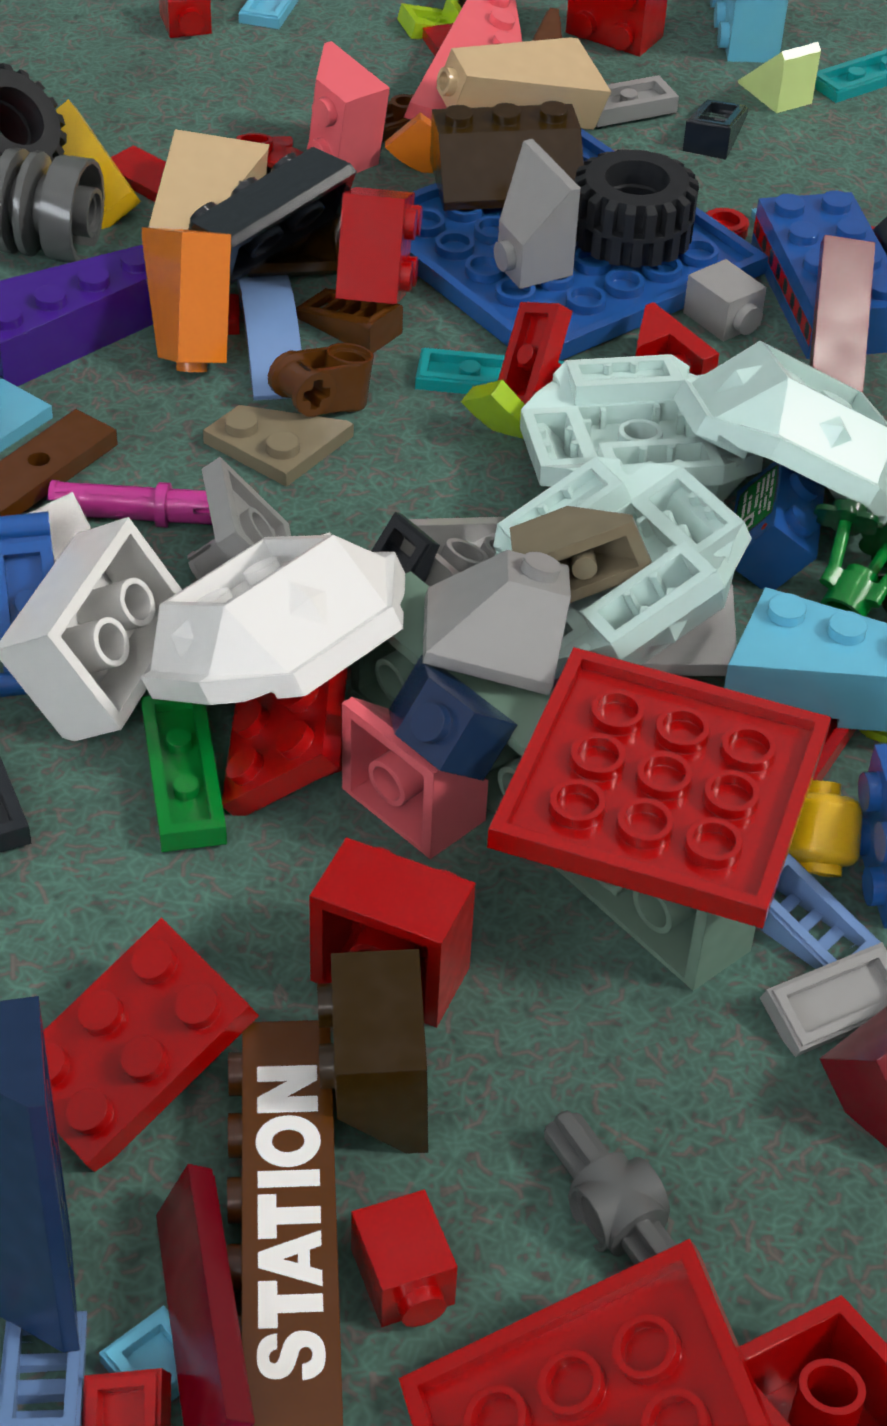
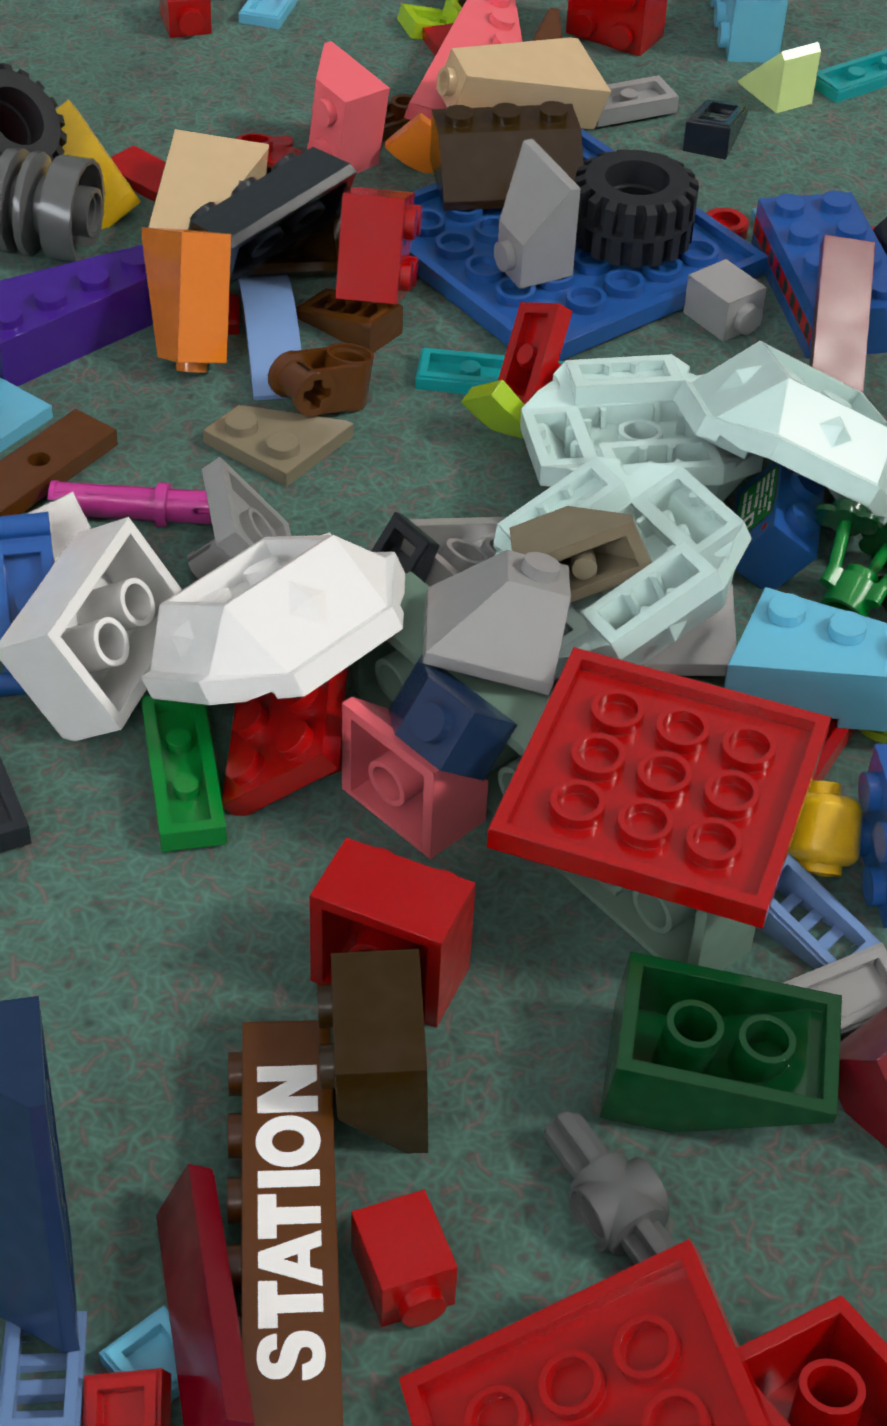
(137, 1042): red plate -> none
(665, 335): red slope -> none
(719, 1050): none -> dark green slope

